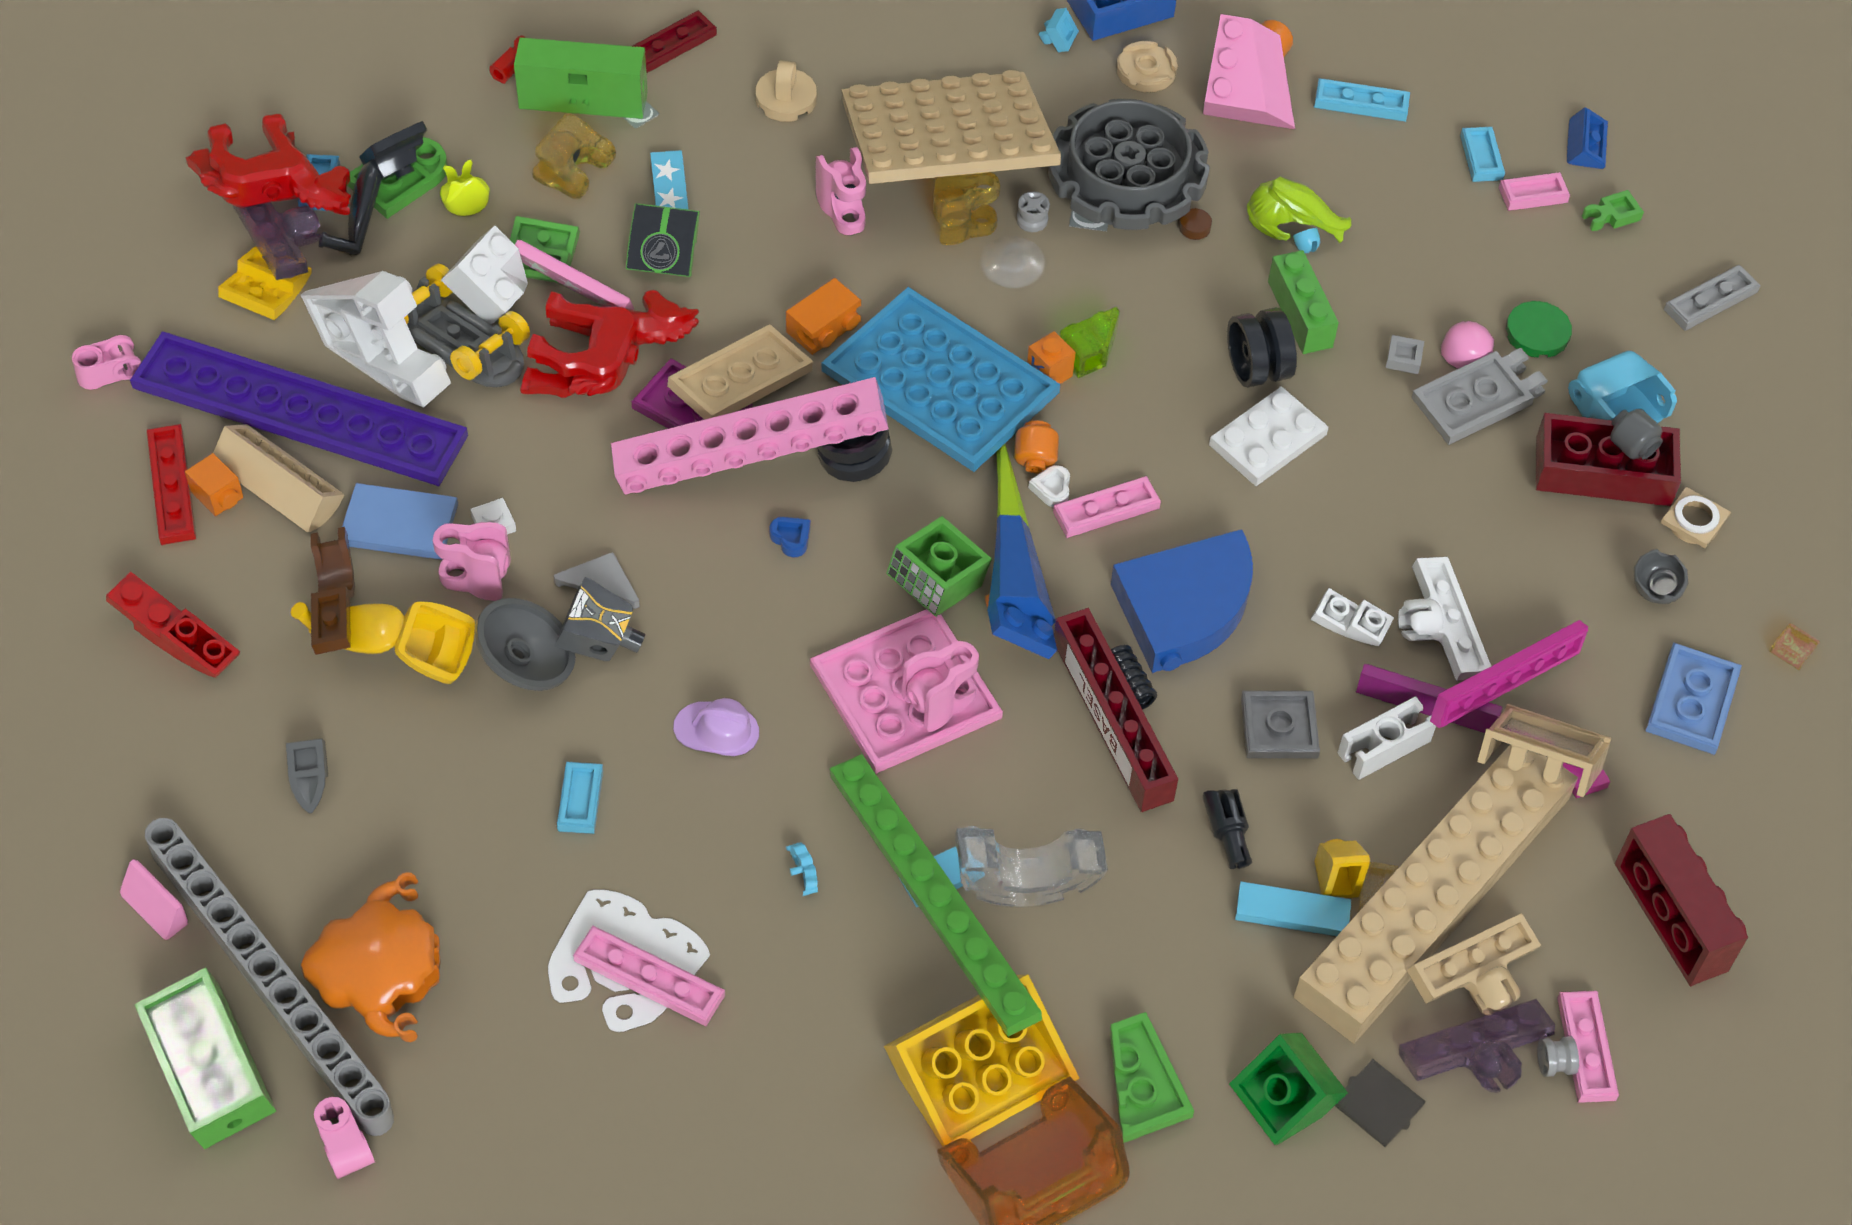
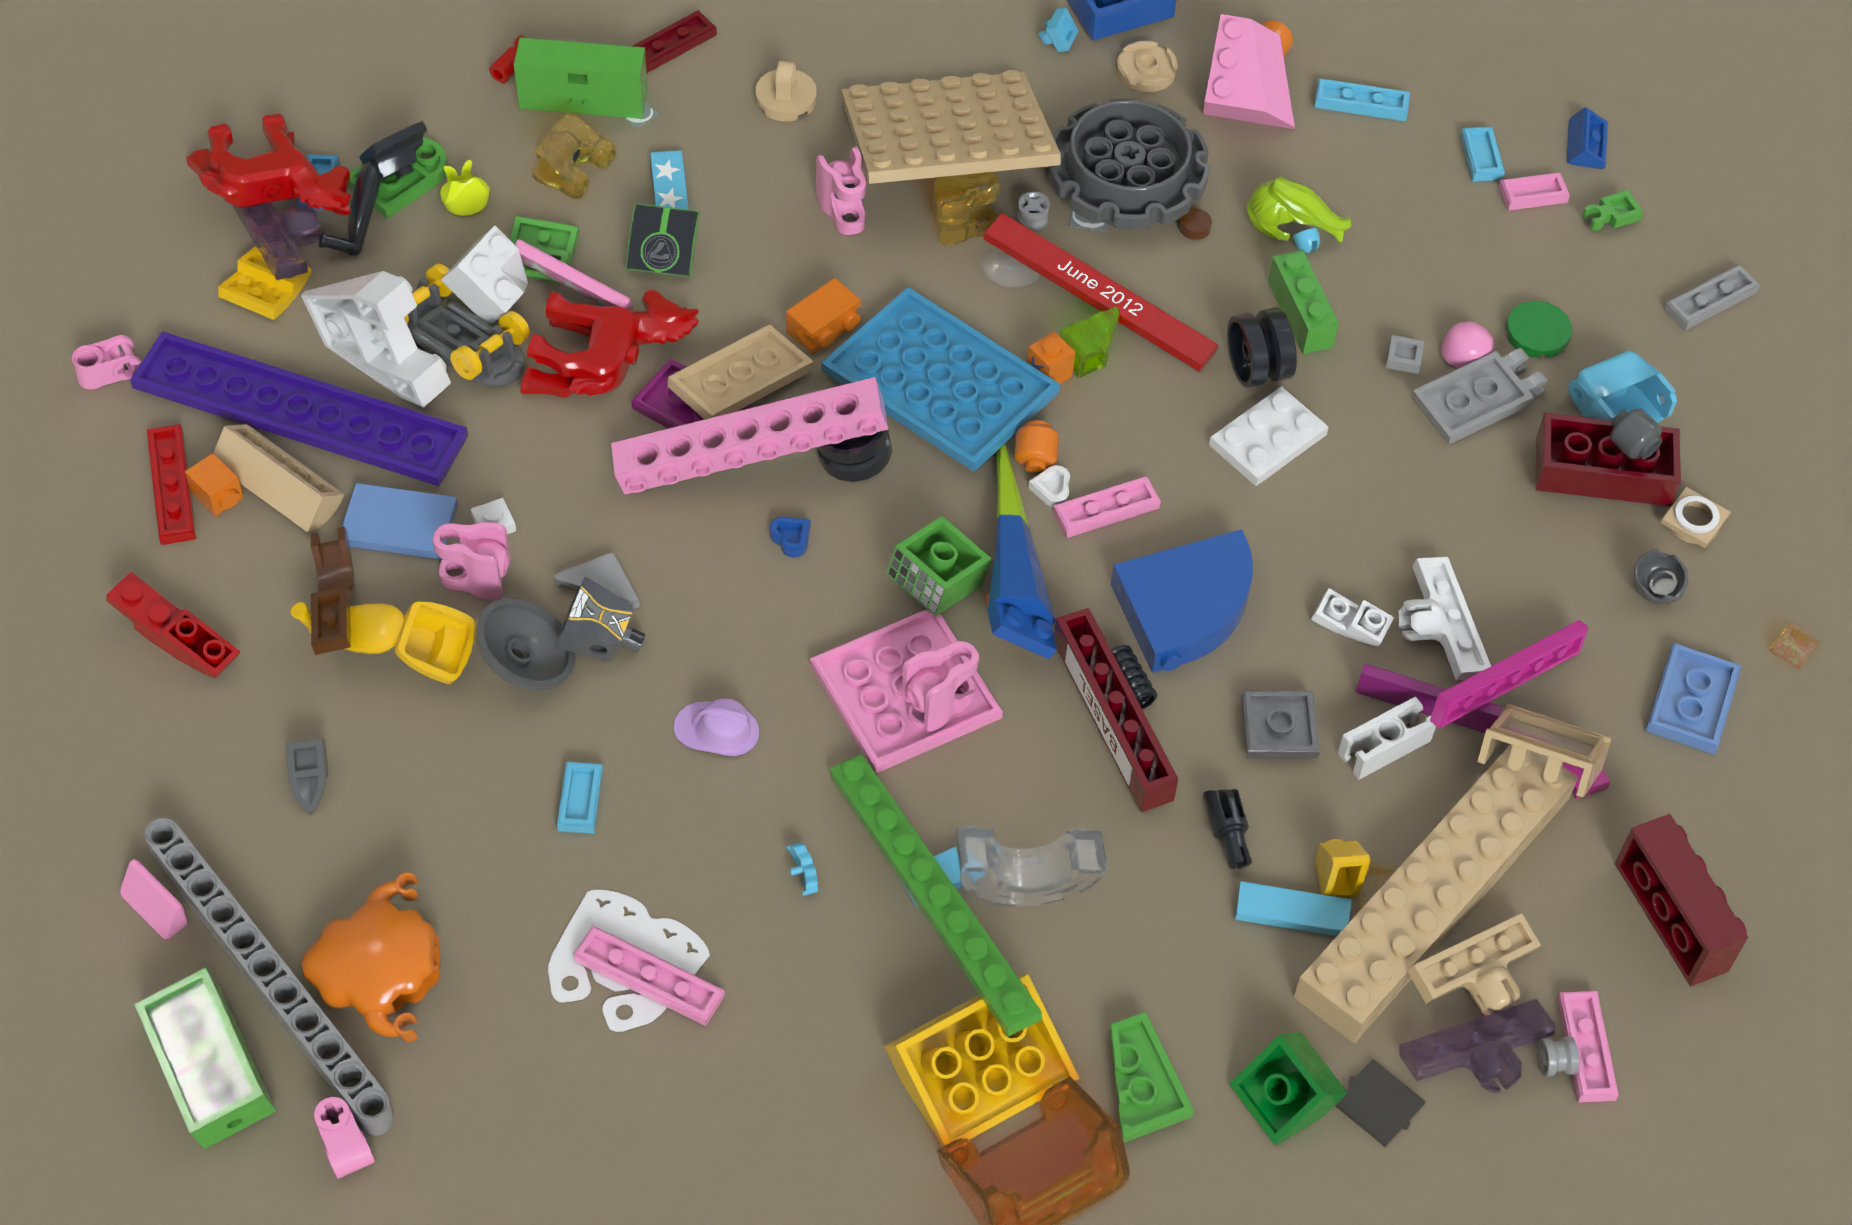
(1100, 292): none -> red tile

